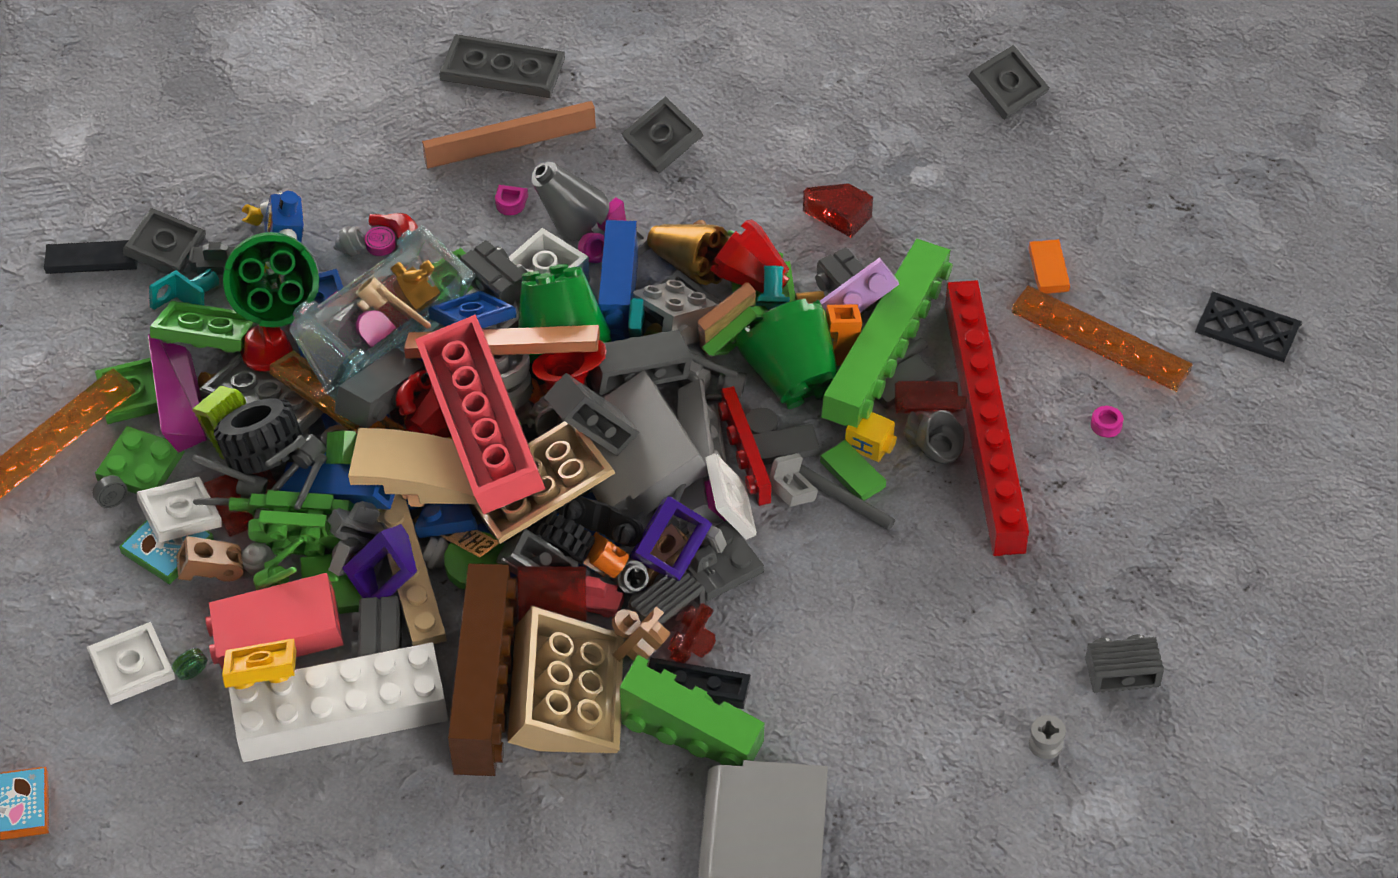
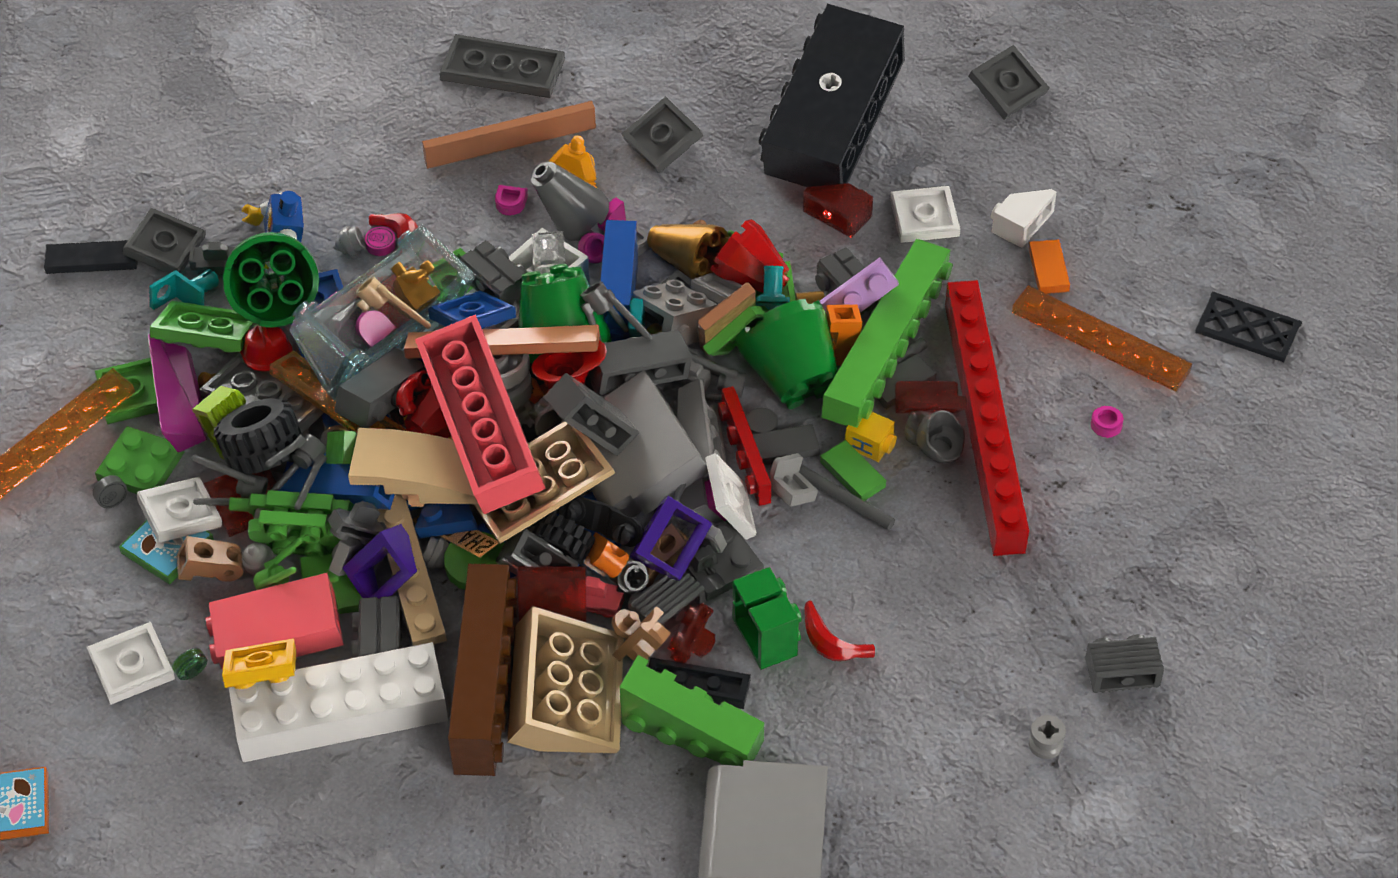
(548, 250): none -> clear brick
(576, 160): none -> light orange rock
(601, 300): none -> dark grey plant
(714, 287): none -> light grey tile
(766, 617): none -> green piece
(827, 643): none -> red piece
(832, 98): none -> black piece
(925, 214): none -> white tile
(1022, 215): none -> white slope

